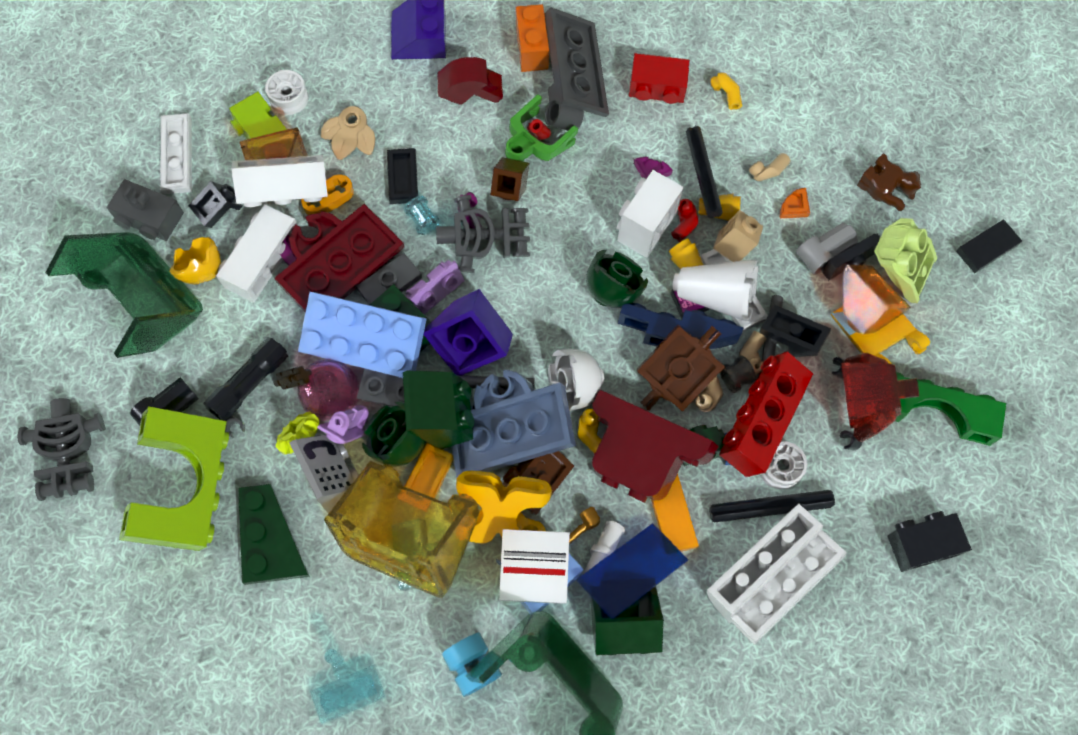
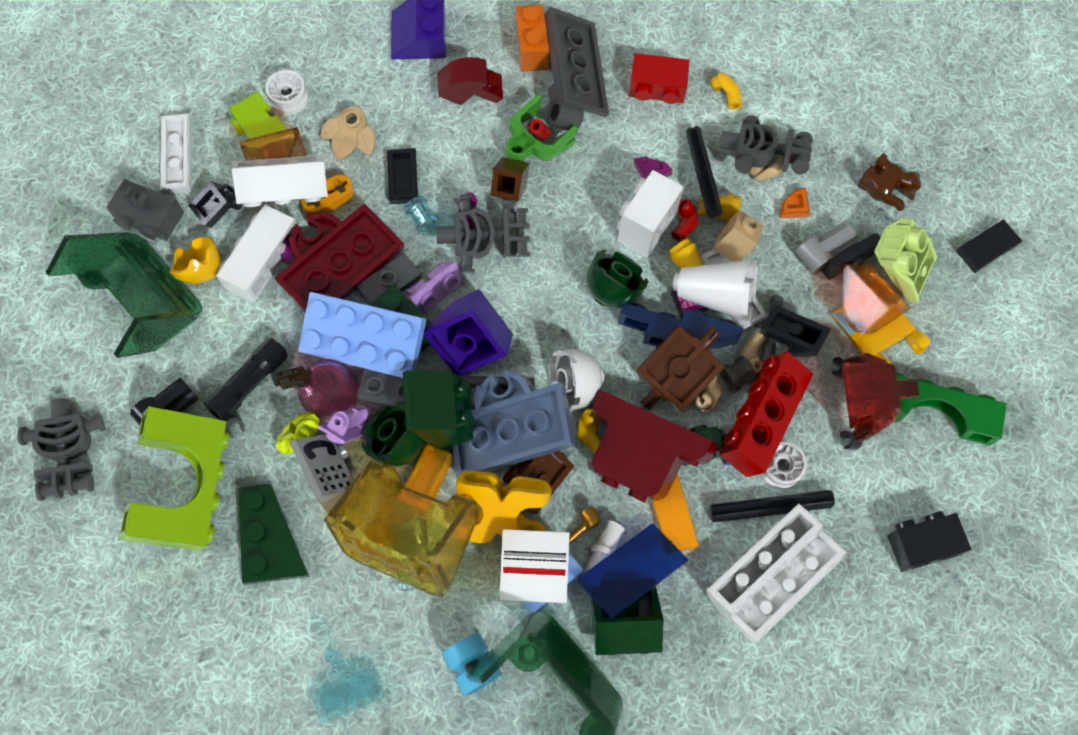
(758, 145): none -> dark grey piece

